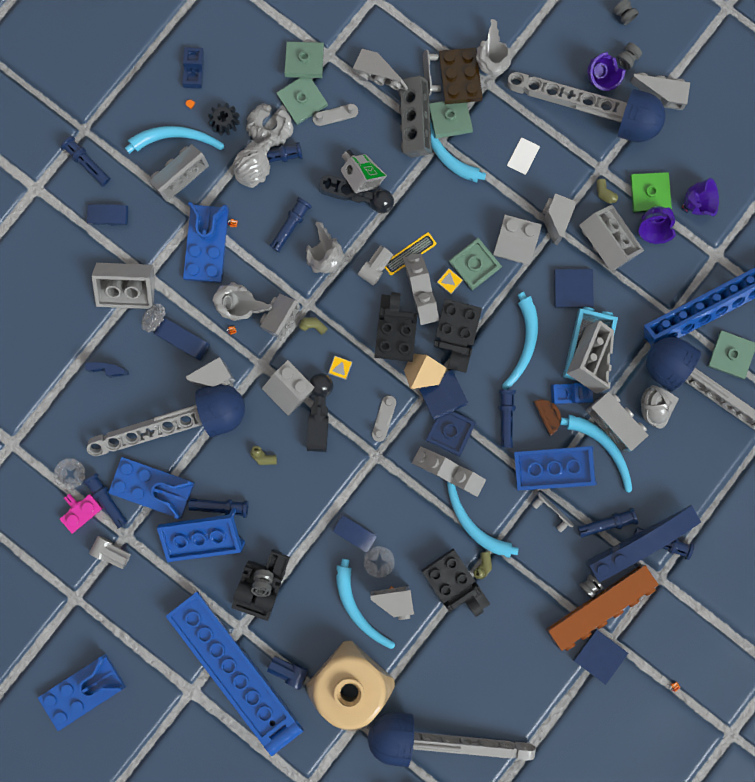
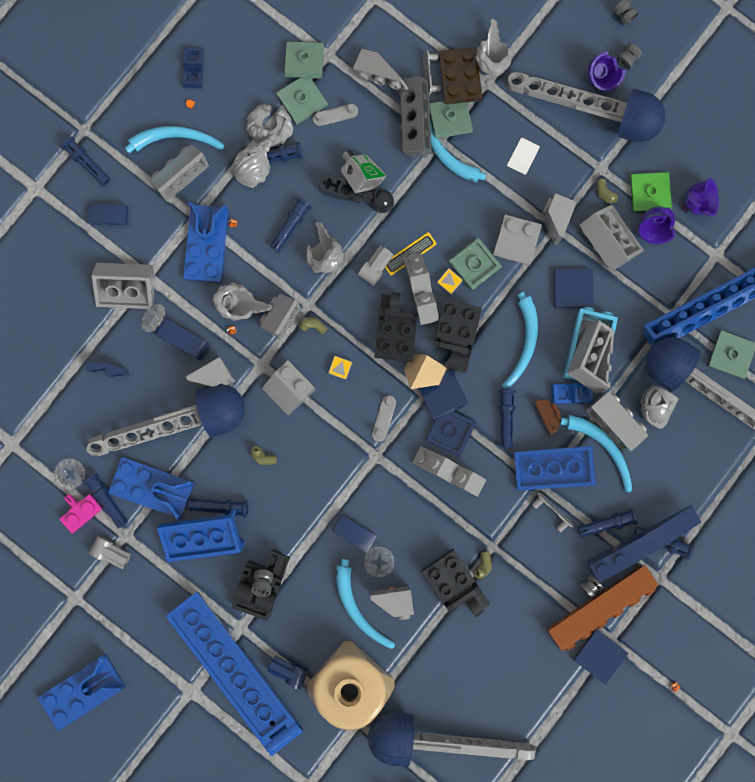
(218, 114): black gear -> none
(319, 417): black beam -> none
(489, 543): medium azure animal -> none
(670, 92): light grey slope -> none

